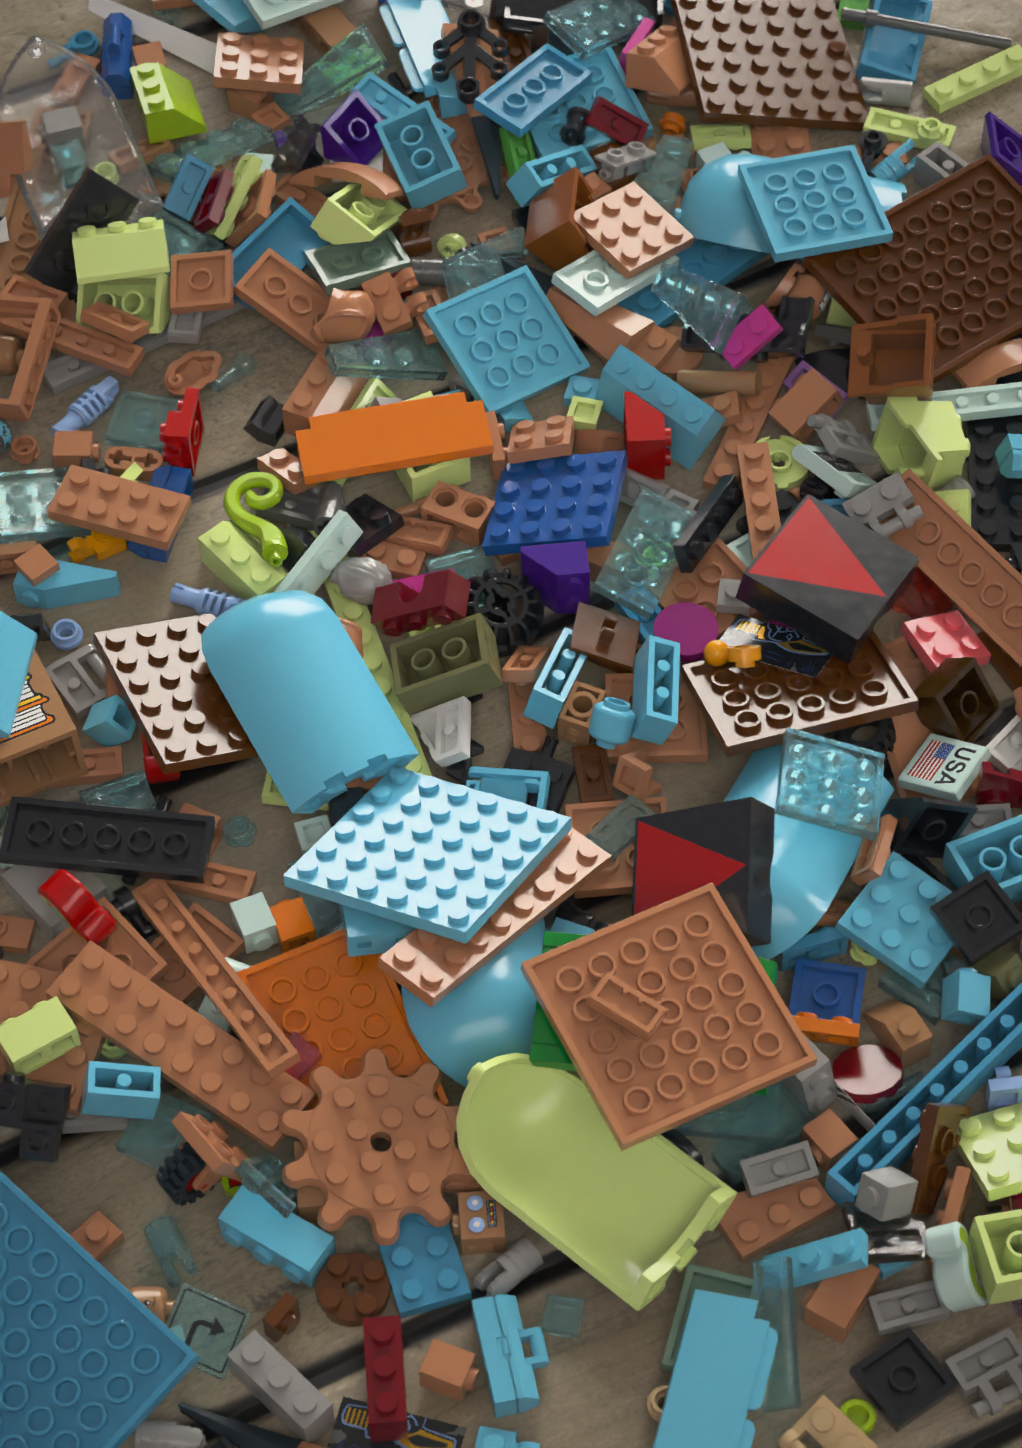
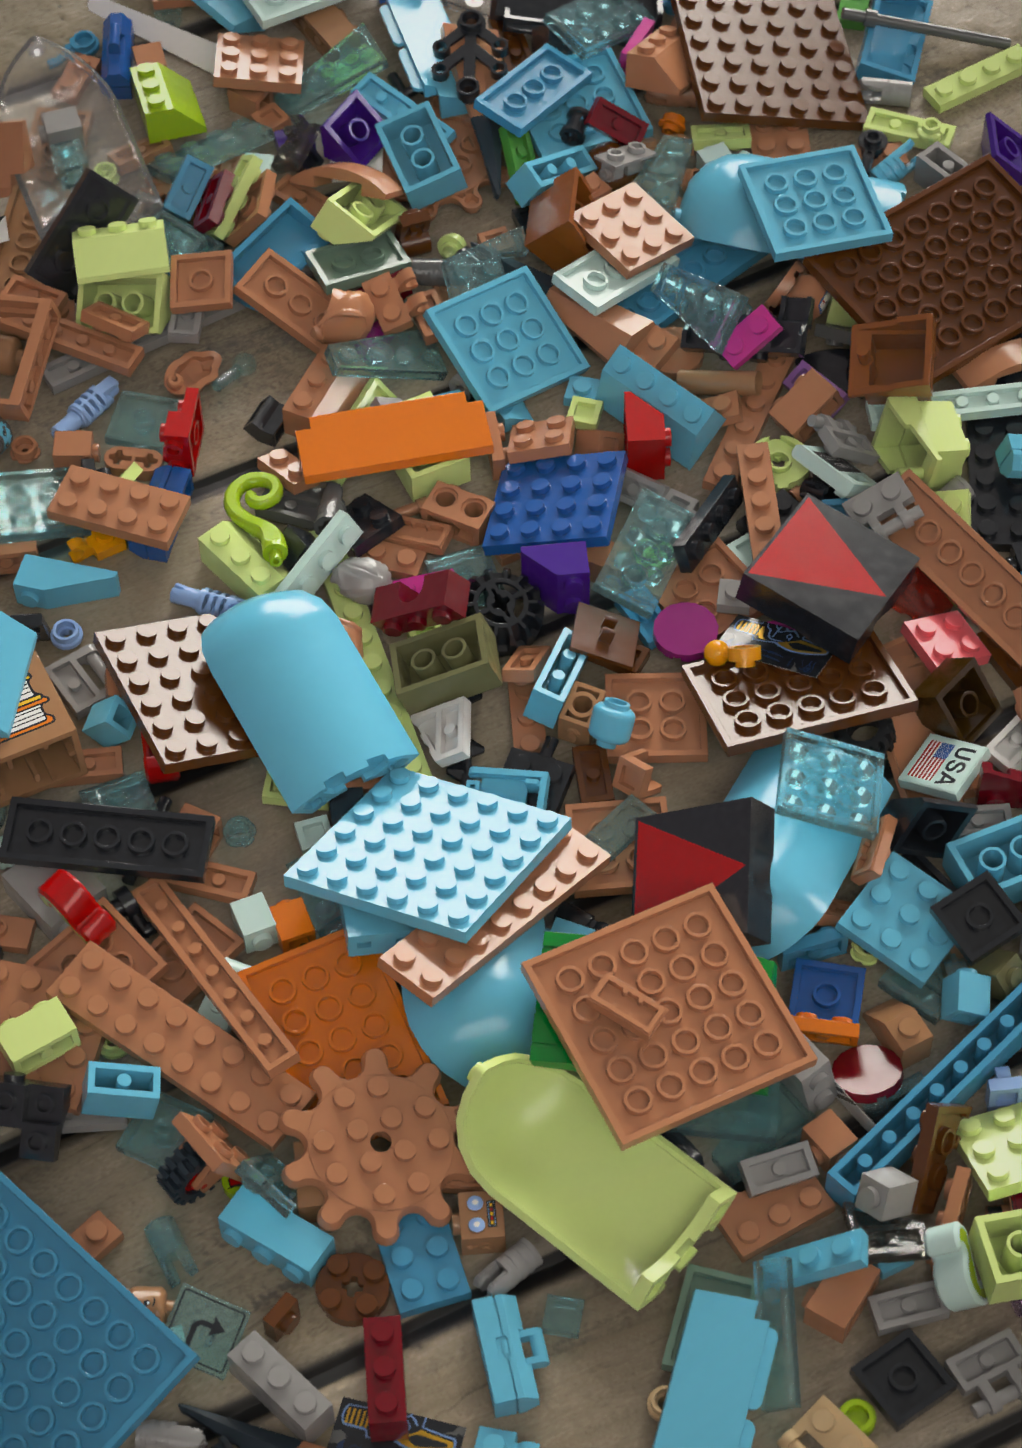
(36, 565): nougat tile -> none
(308, 1055): clear pink tile -> none
(449, 1370): nougat brick -> none
(656, 689): medium azure brick -> none

